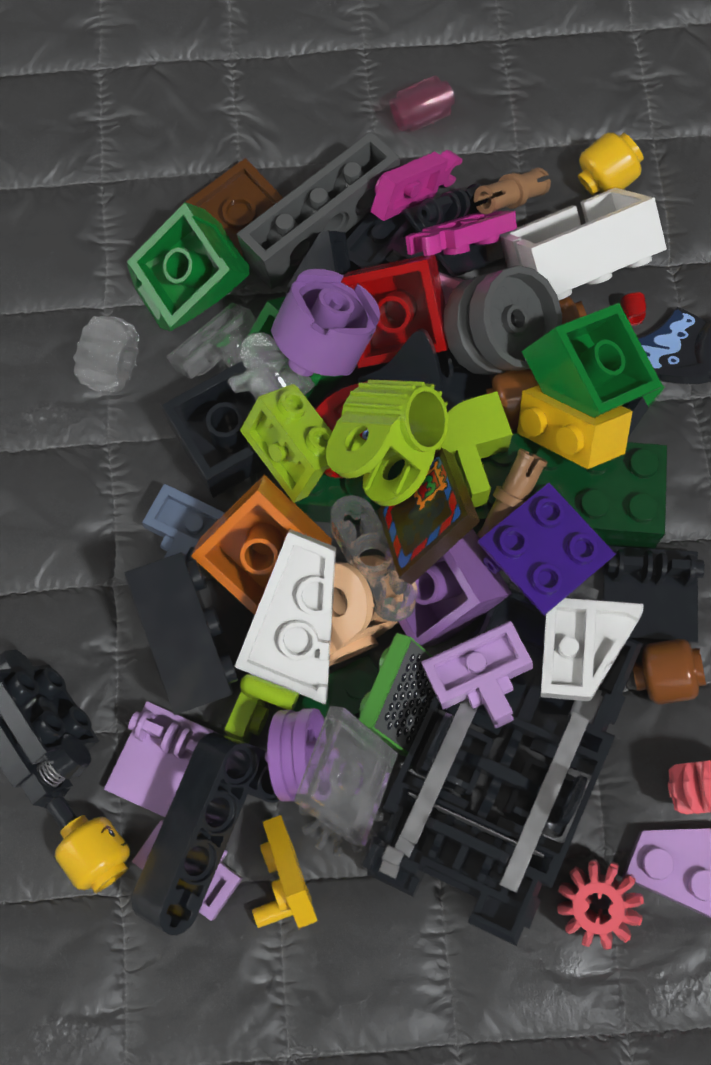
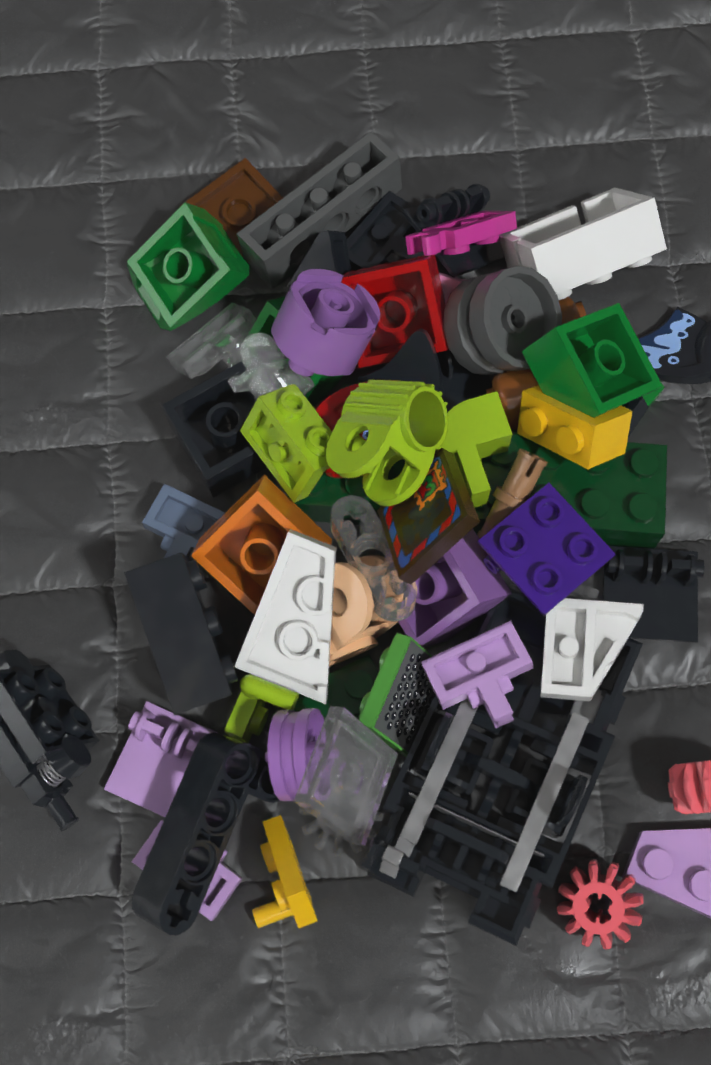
(92, 853): yellow head -> none
(106, 354): clear gear -> none
(413, 183): dark pink plate -> none
(422, 104): clear pink brick -> none
(512, 190): medium nougat pin -> none
(610, 163): yellow head -> none
(634, 307): red hand -> none
(670, 671): dark orange head -> none

